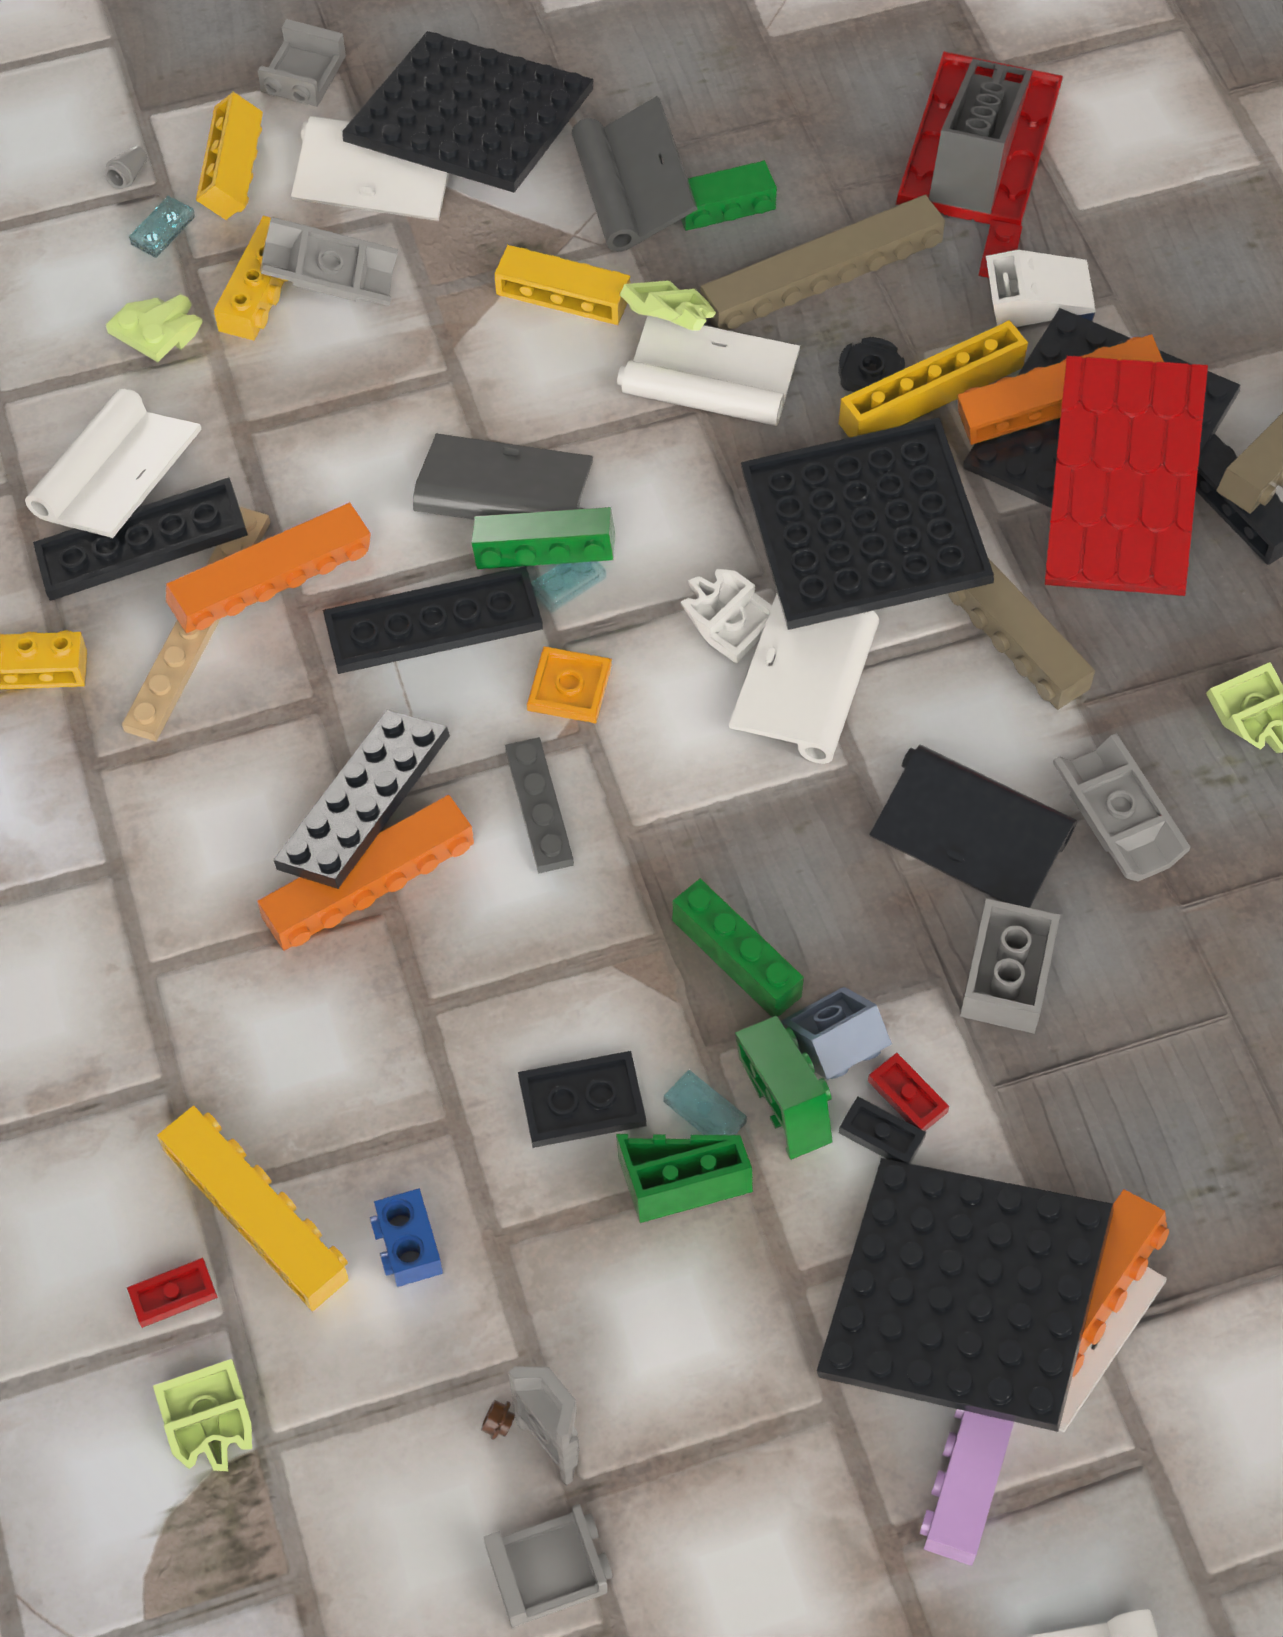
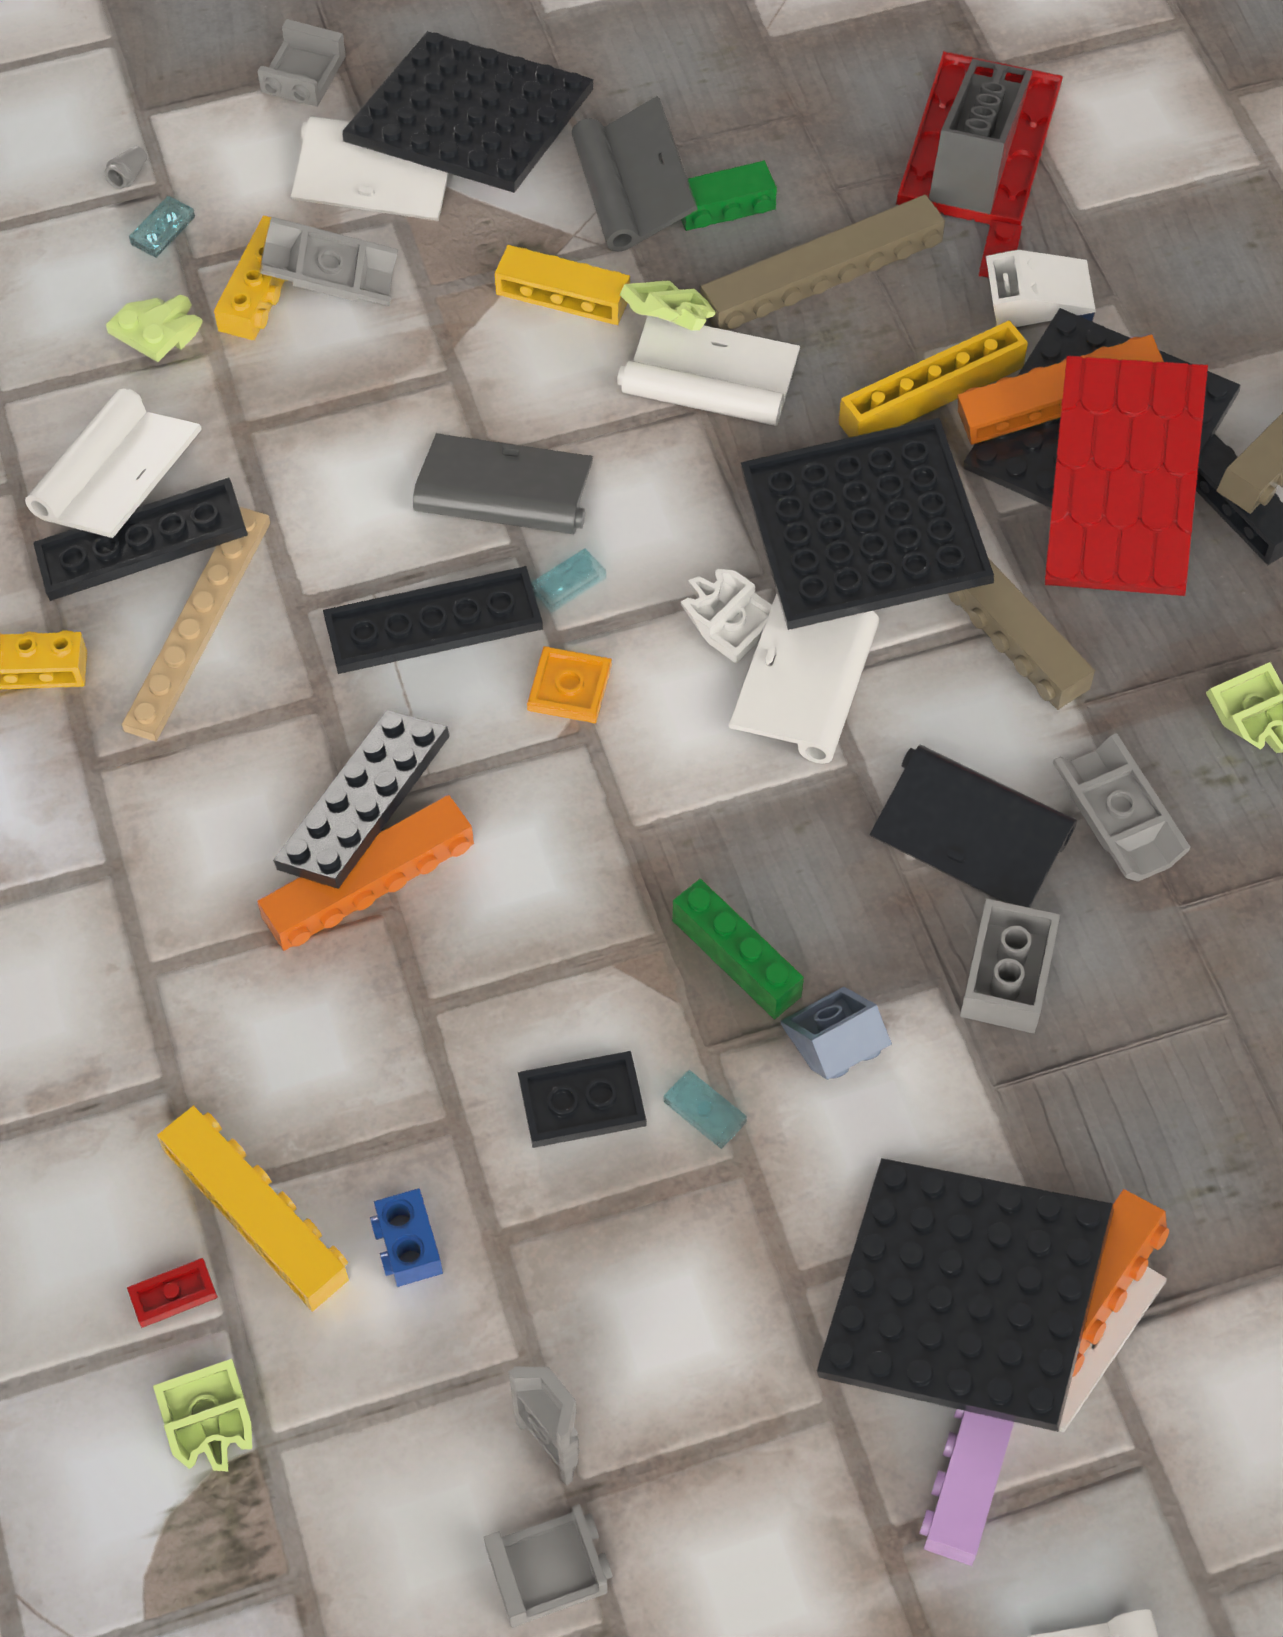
(229, 156): yellow brick -> none
(267, 568): orange brick -> none
(498, 1419): reddish brown plate -> none
(539, 805): dark grey plate -> none
(543, 538): green brick -> none
(683, 1173): green wedge -> none
(787, 1084): green wedge -> none
(861, 355): black plate -> none
(881, 1132): black plate -> none
(908, 1093): red plate -> none

